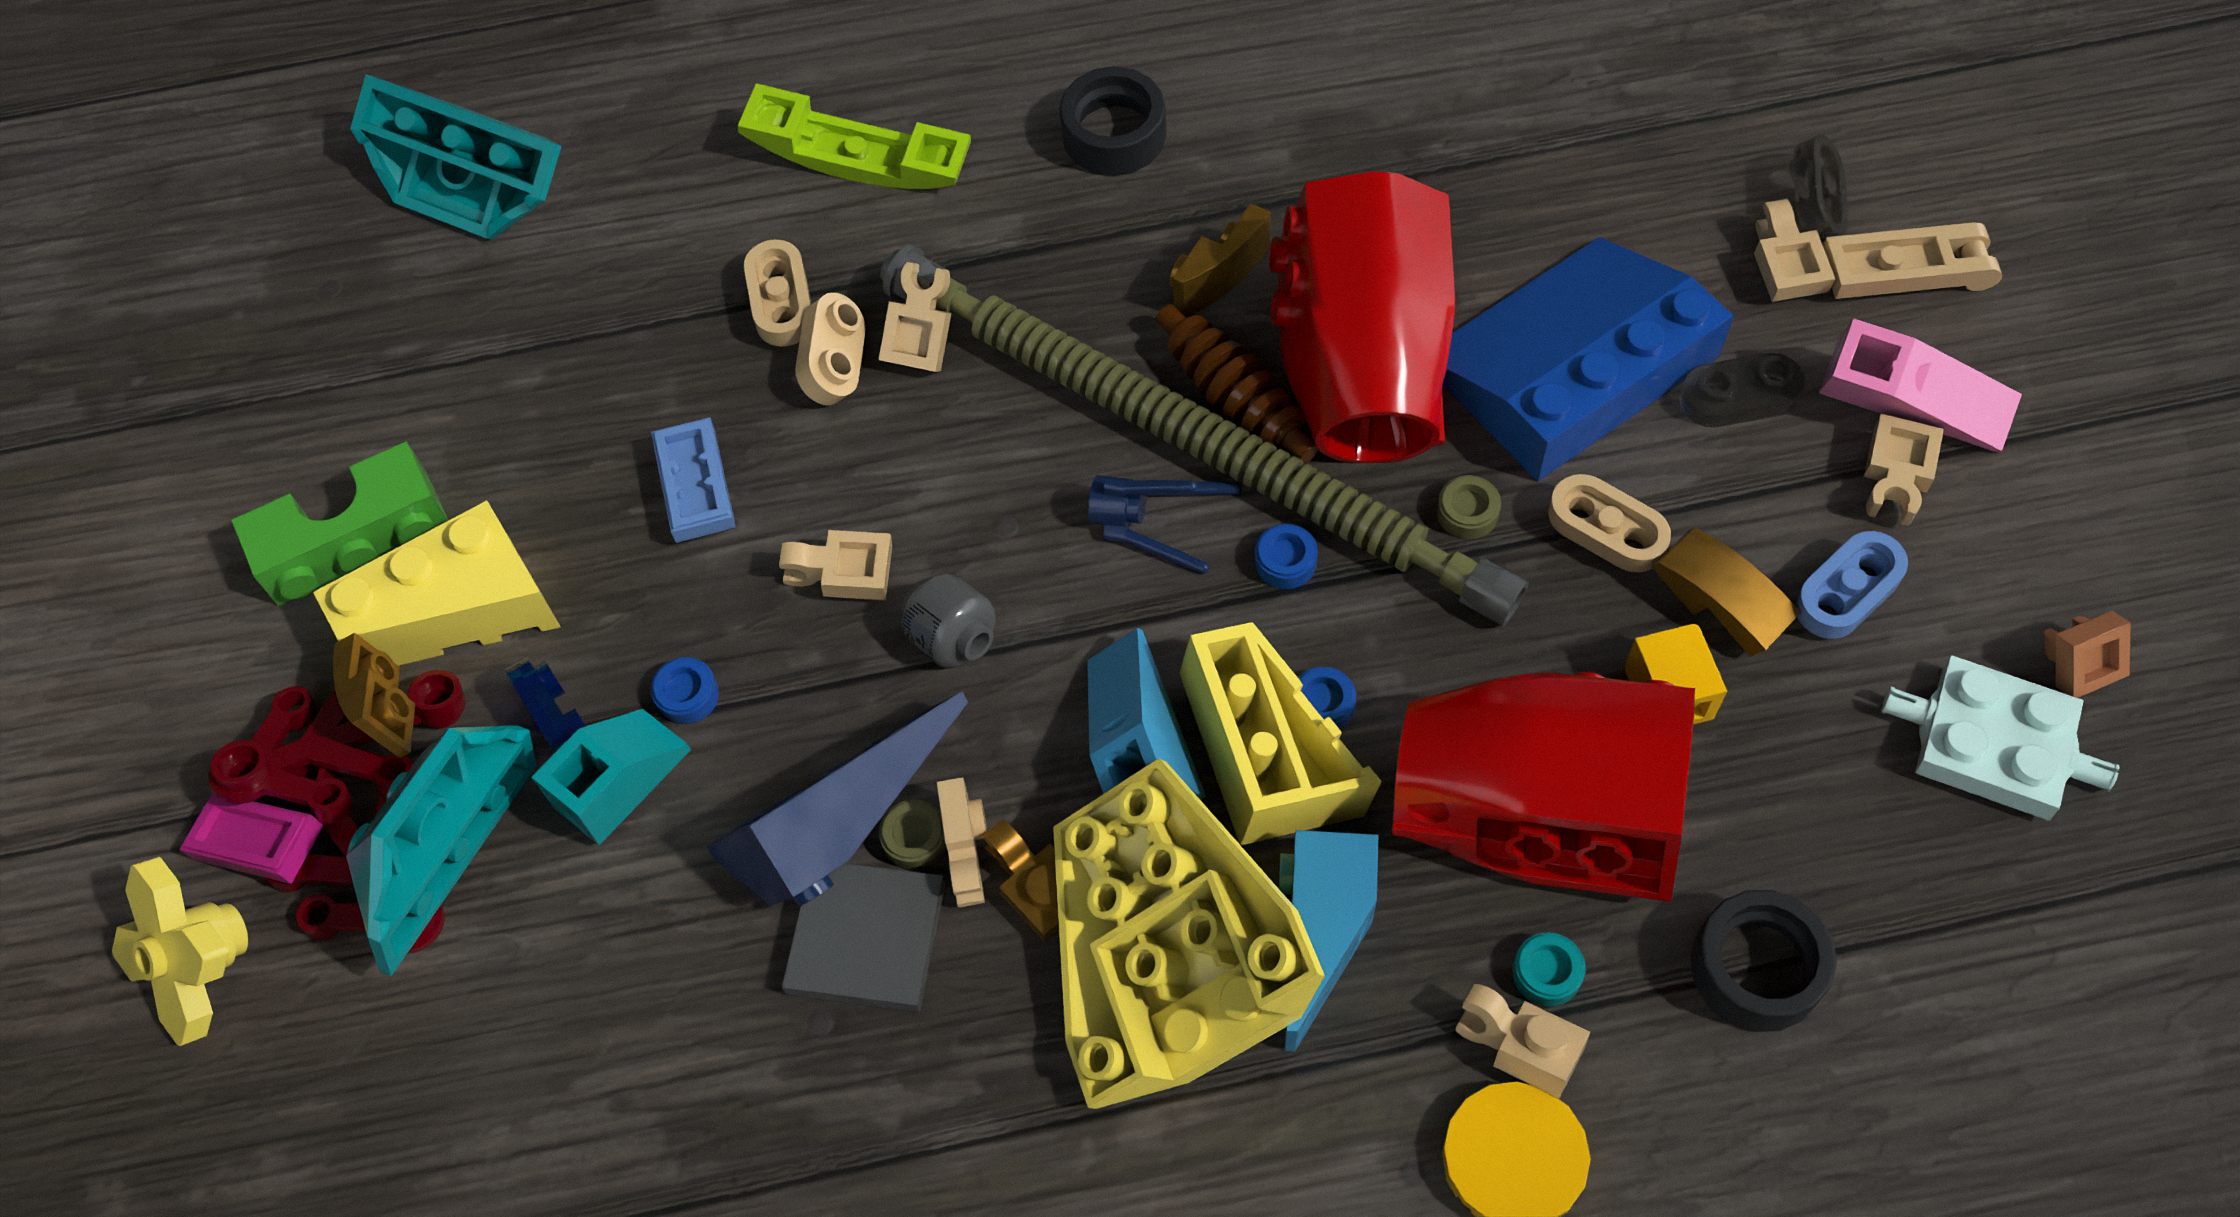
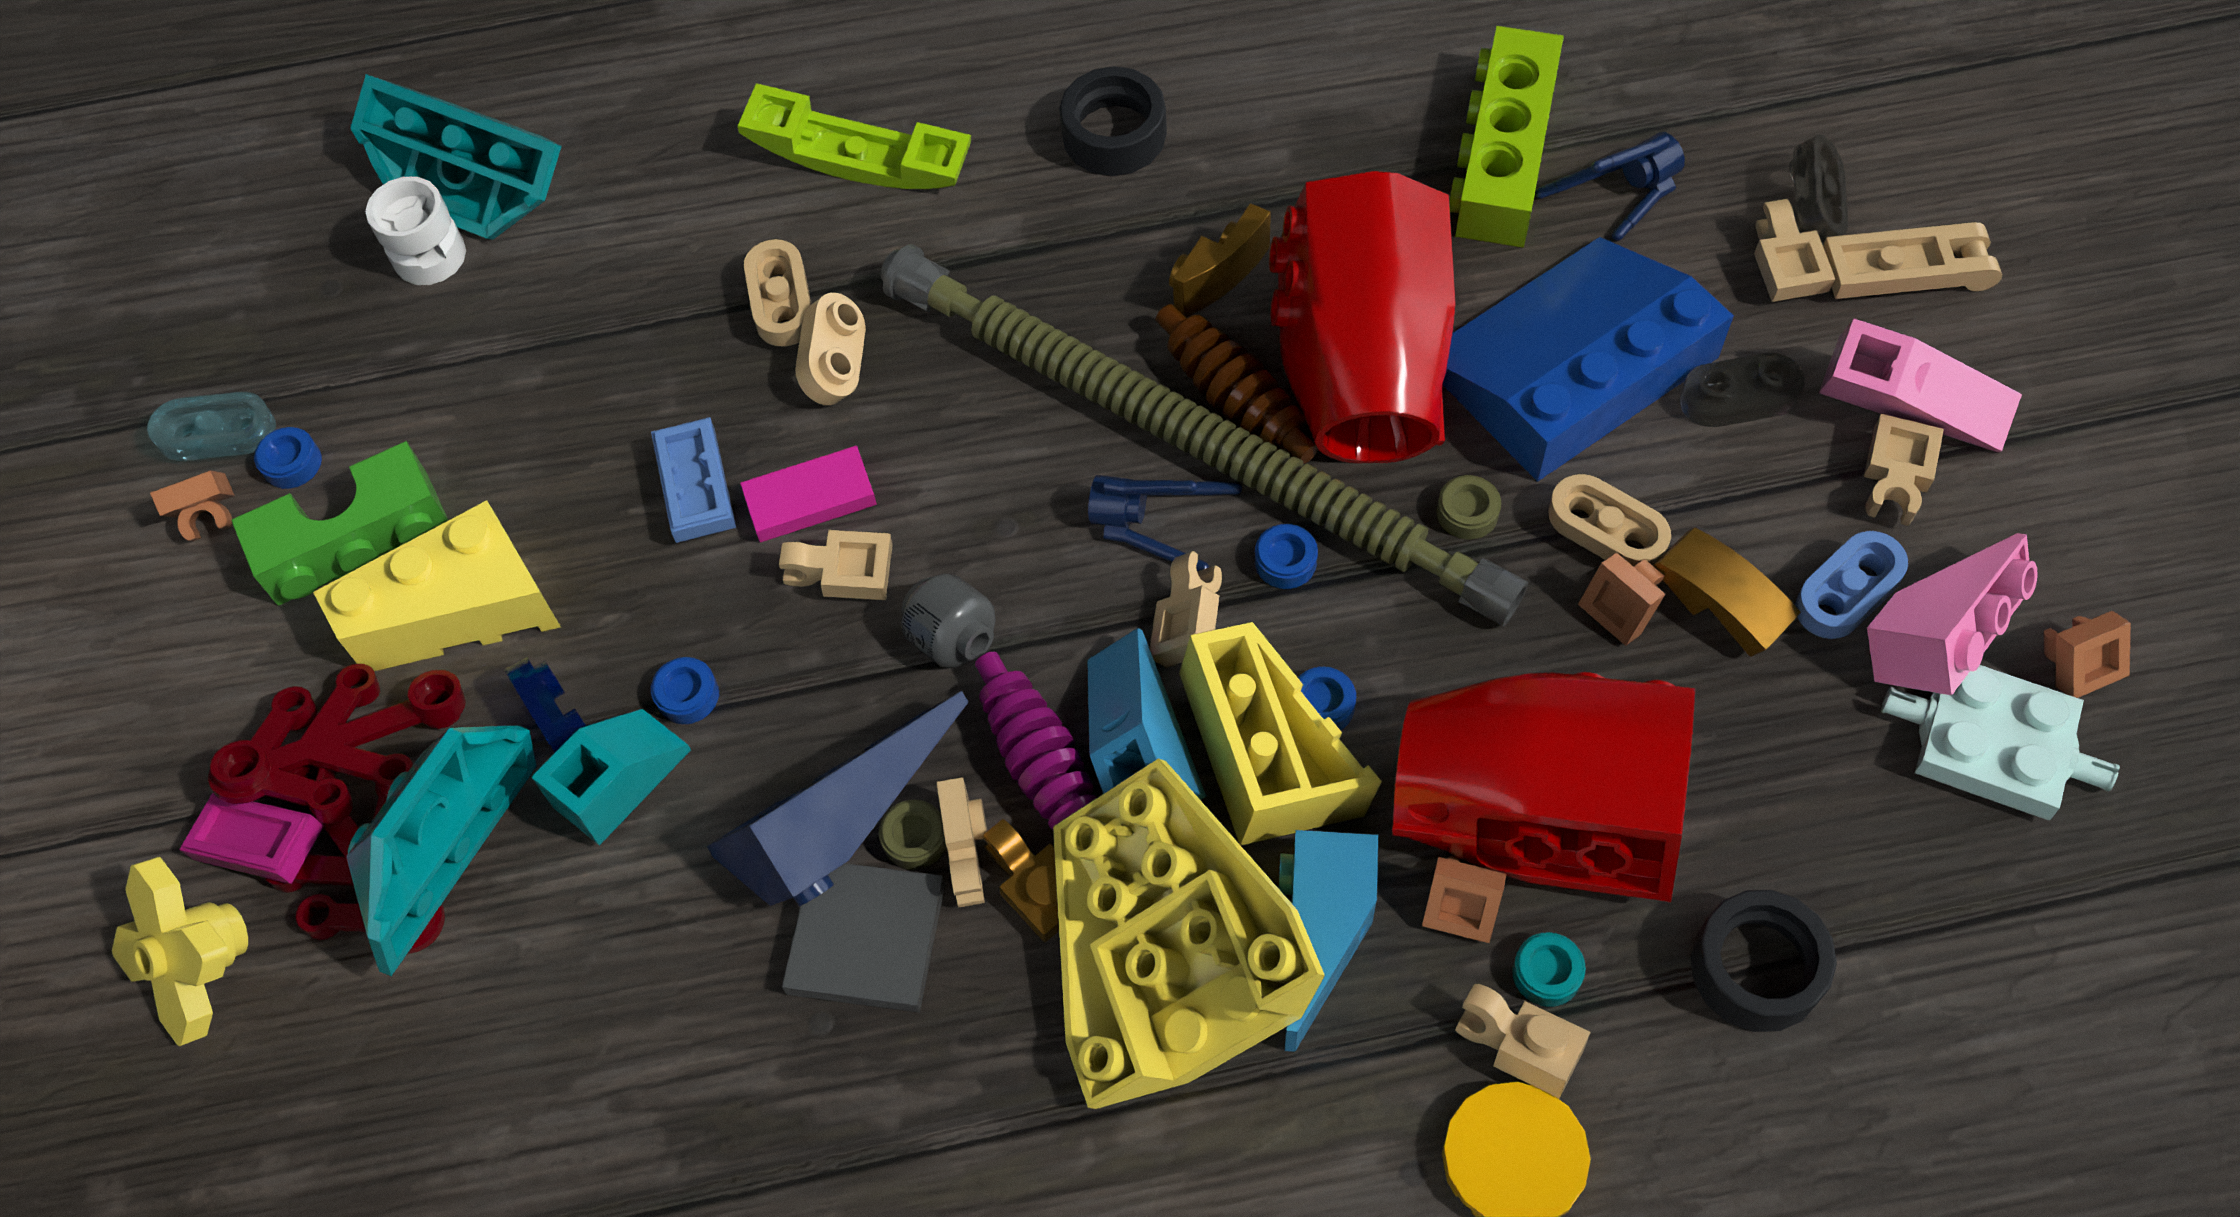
(193, 497): none -> nougat tile
(218, 422): none -> clear light blue plate
(288, 457): none -> blue tile
(370, 696): pearl gold slope -> none
(416, 230): none -> white wheel
(808, 493): none -> dark pink tile
(916, 331): tan plate -> none
(1033, 742): none -> magenta piece
(1187, 611): none -> tan plate
(1464, 899): none -> nougat tile
(1508, 136): none -> lime brick
(1623, 596): none -> nougat tile
(1644, 165): none -> dark blue plant
(1682, 660): yellow panel -> none
(1945, 622): none -> bright pink slope

